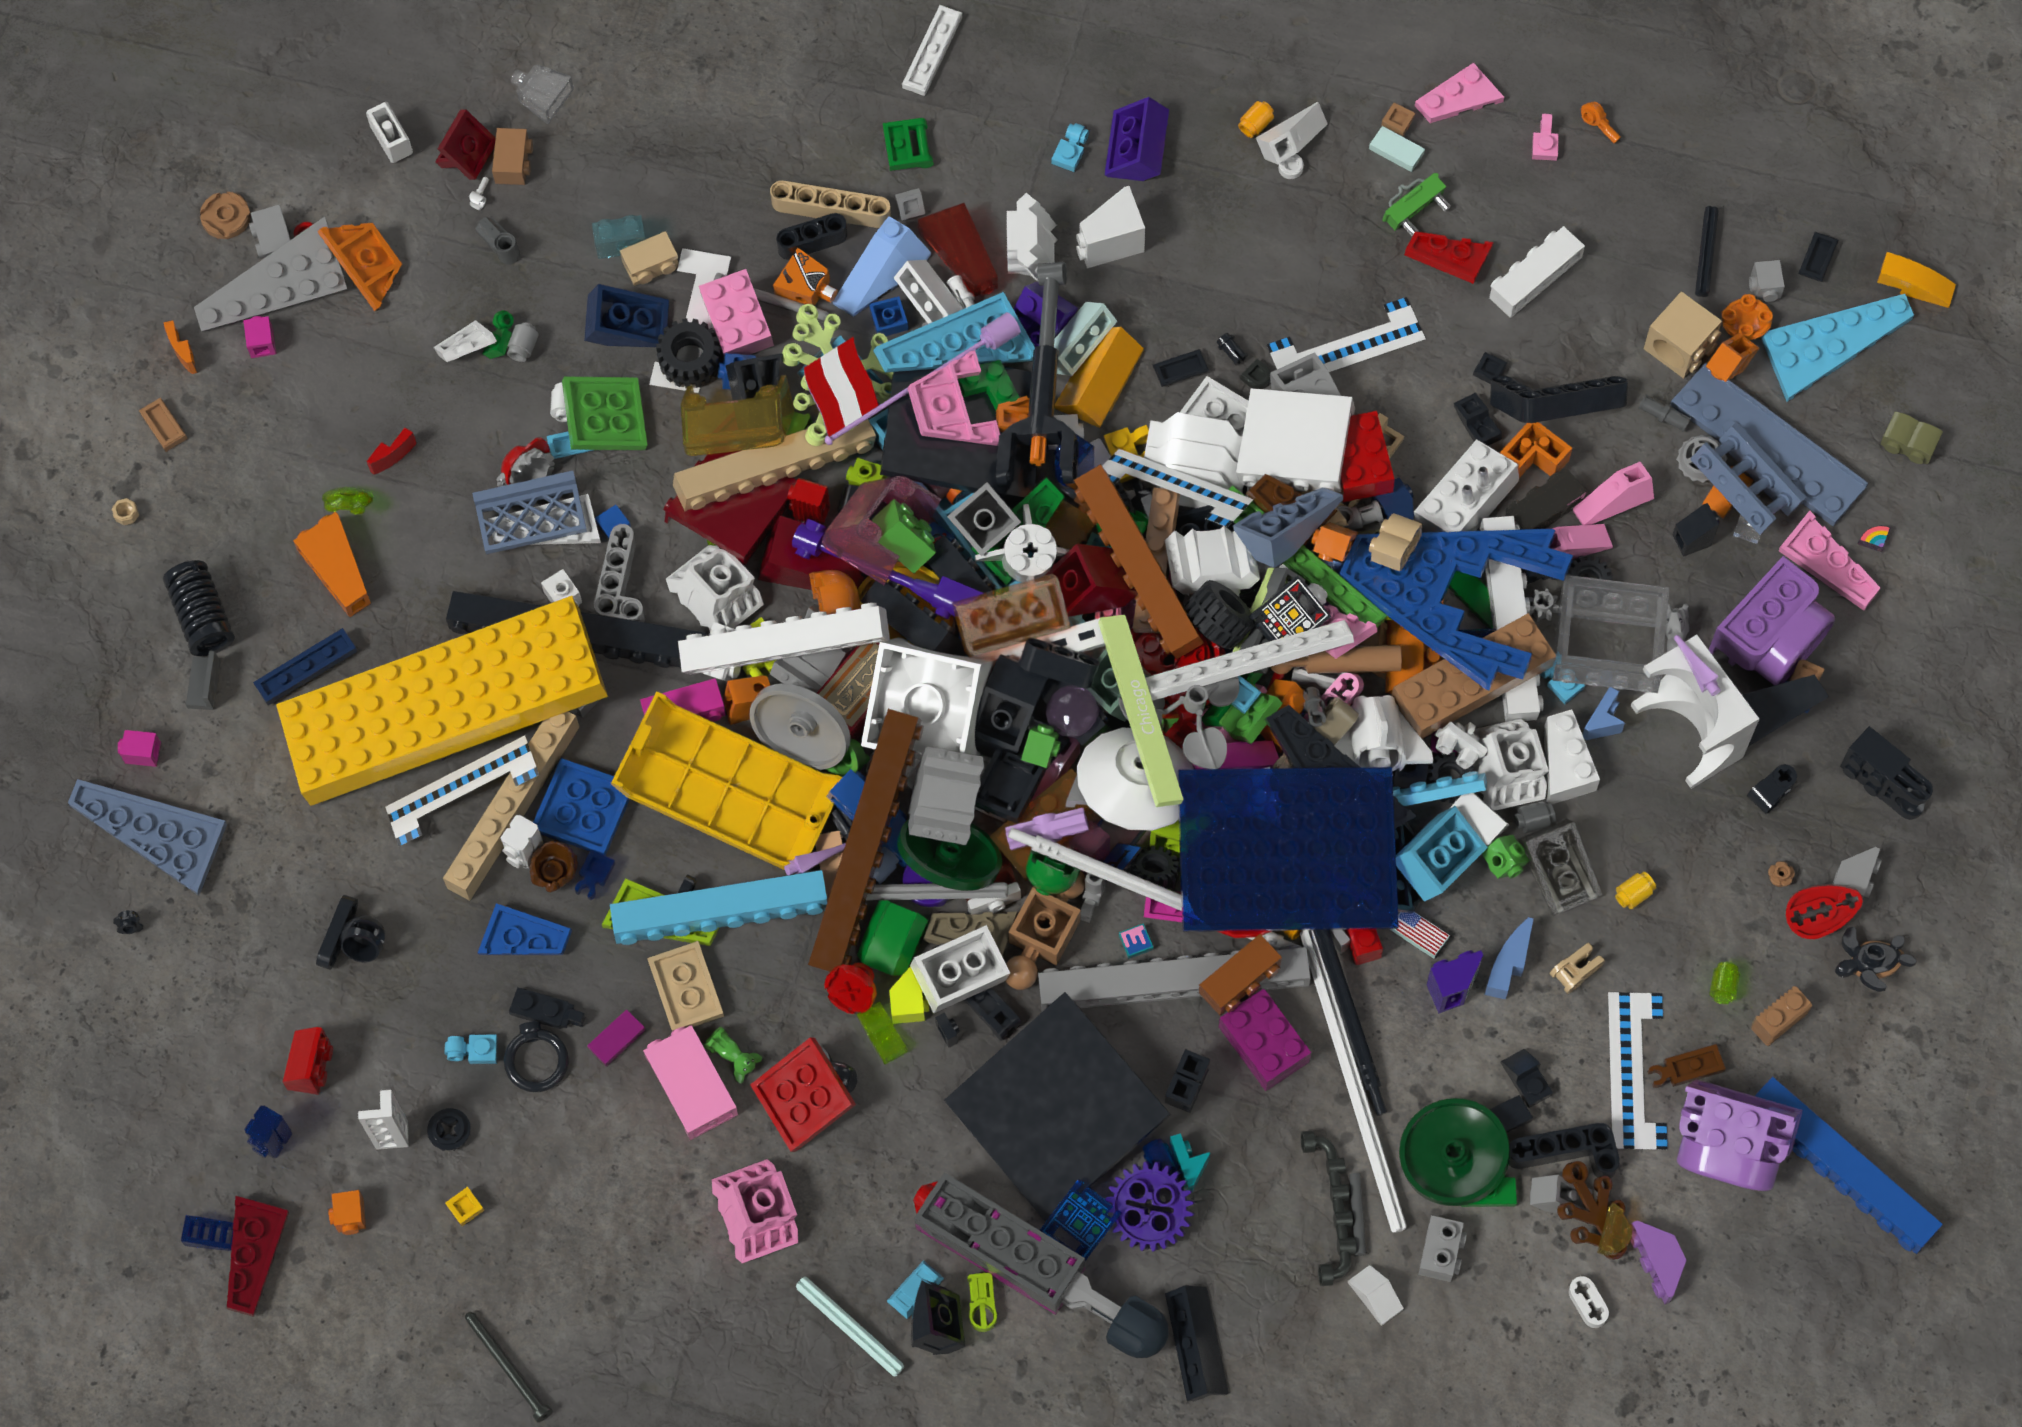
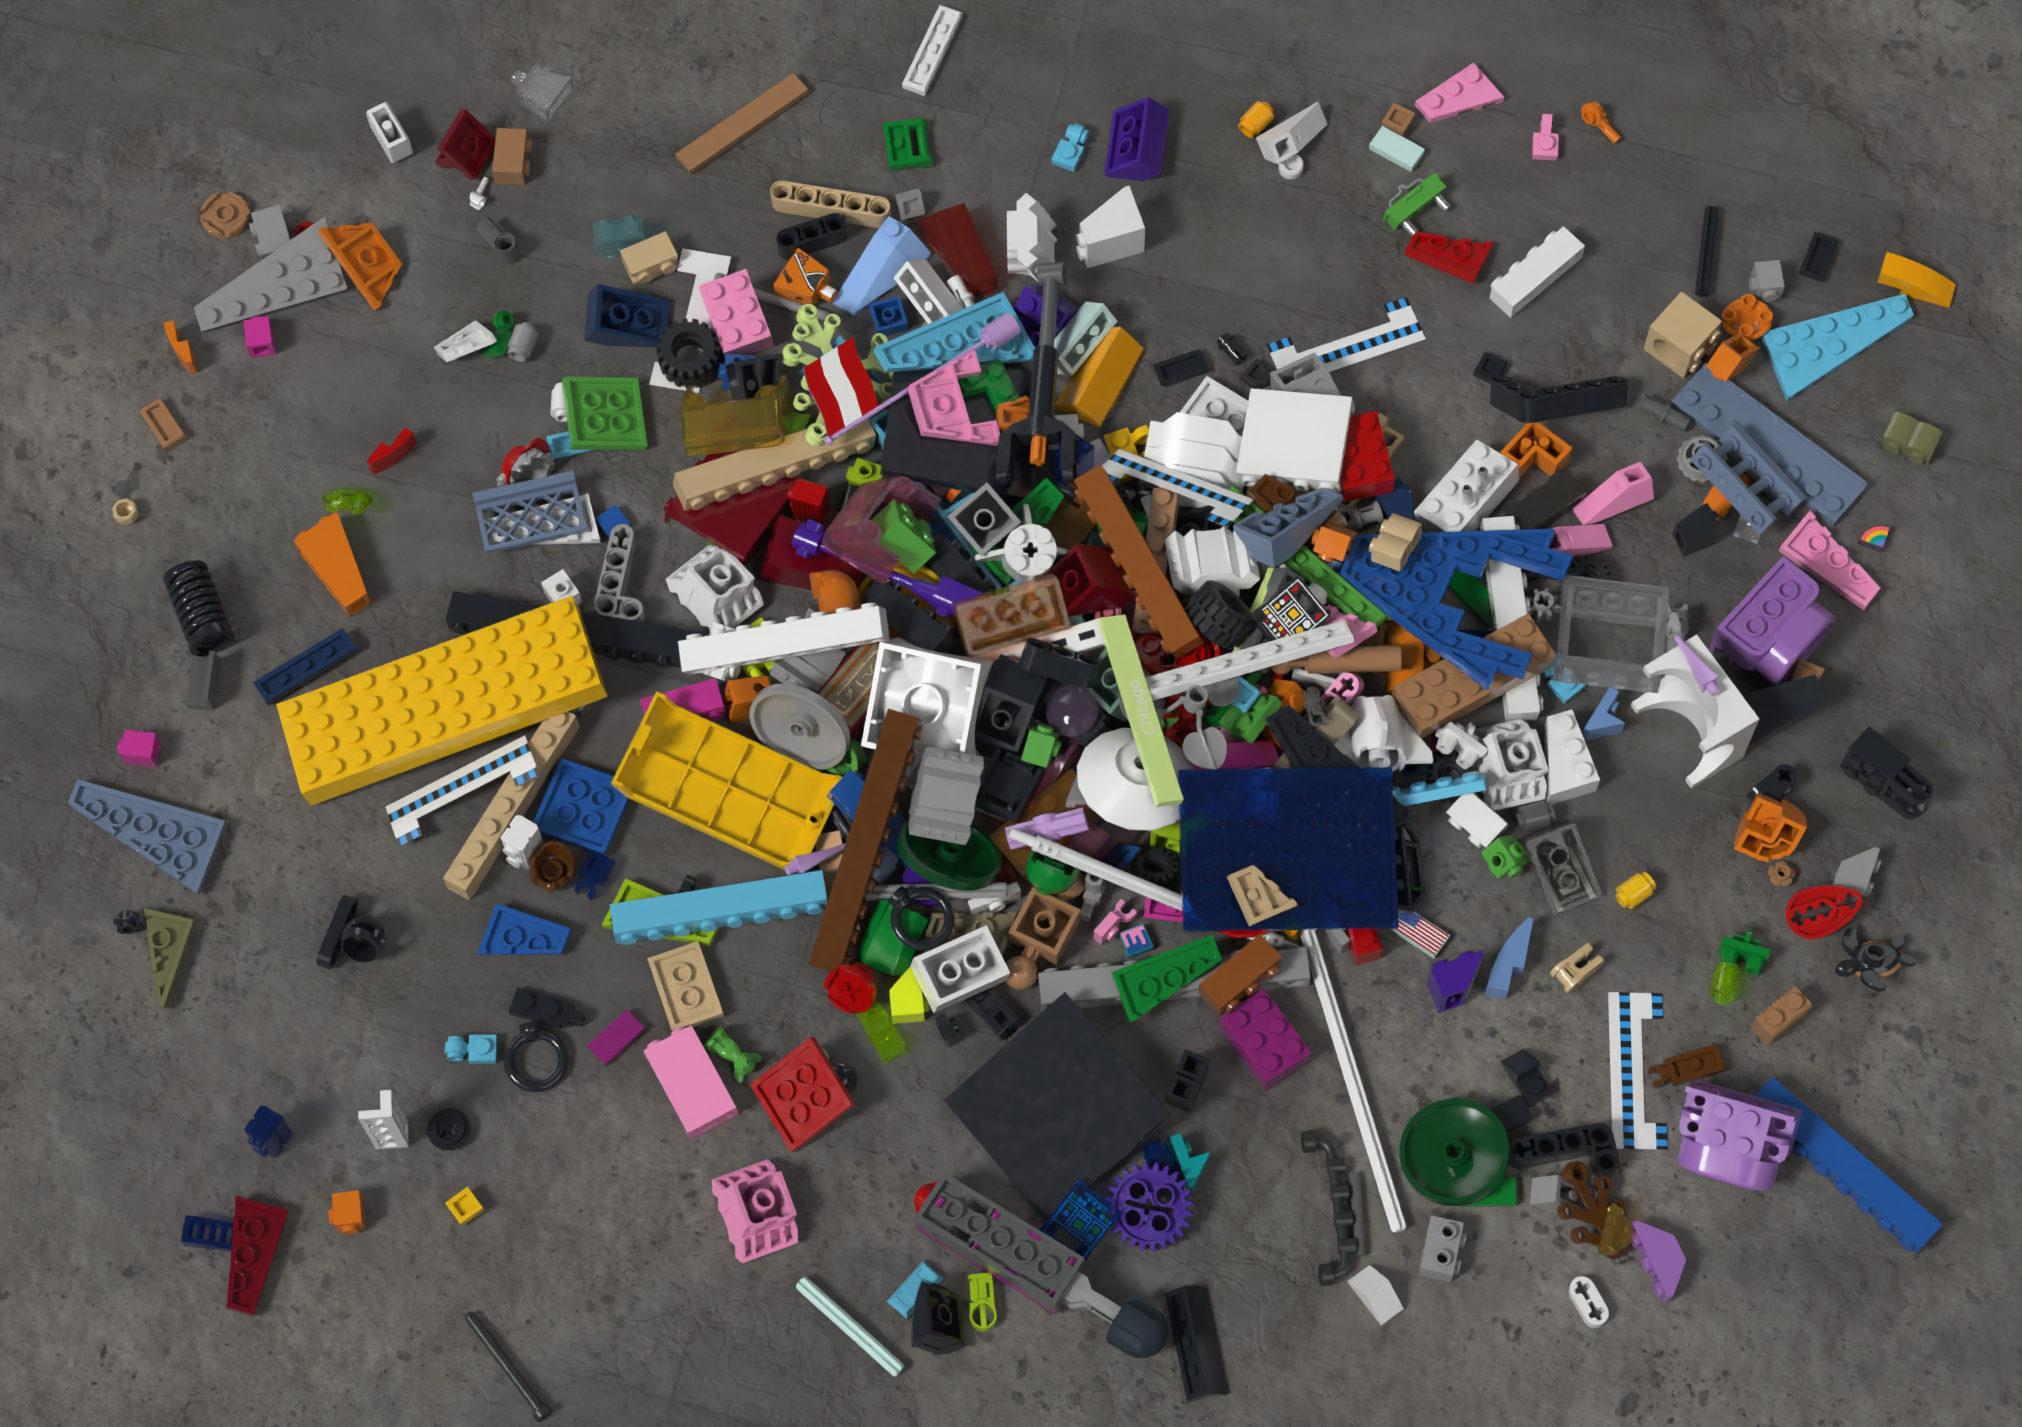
(168, 944): none -> olive wing
(307, 1061): red slope -> none
(741, 123): none -> medium nougat tile
(902, 898): none -> black piece
(1109, 926): none -> bright pink plate
(1158, 977): none -> green wing
(1257, 895): none -> tan wing
(1350, 1018): black axle -> none
(1439, 853): medium azure brick -> none
(1477, 420): black slope -> none
(1744, 948): none -> green hips
(1770, 829): none -> orange brick

